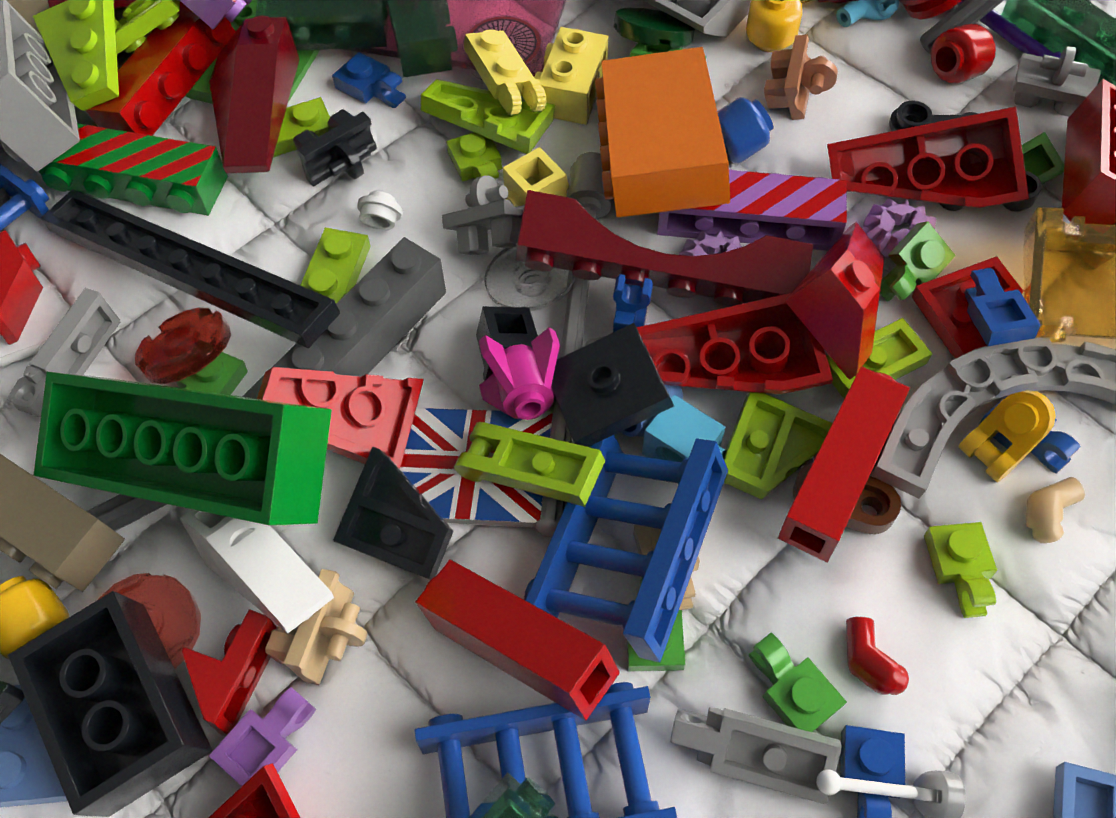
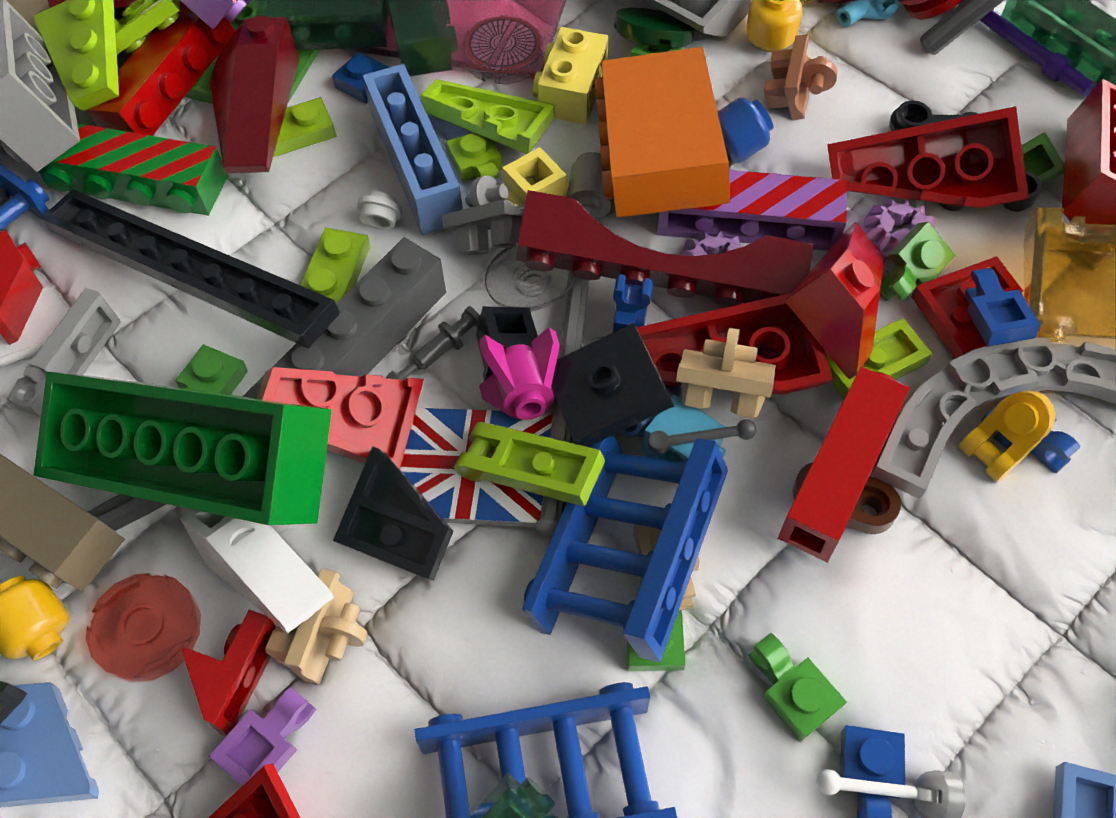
(108, 705): black brick -> none
(184, 345): clear red tile -> none
(338, 149): black hips -> none
(412, 147): none -> medium blue brick
(440, 344): none -> dark grey piece
(504, 71): light yellow hinge -> none
(519, 638): red brick -> none
(660, 441): none -> dark grey hinge
(726, 368): none -> tan hips
(758, 750): light grey hinge -> none
(770, 443): lime wing -> none
(869, 663): red arm -> none
(963, 53): red head -> none
(964, 558): lime plate -> none
(1046, 508): tan arm -> none
(1054, 79): light grey hips -> none

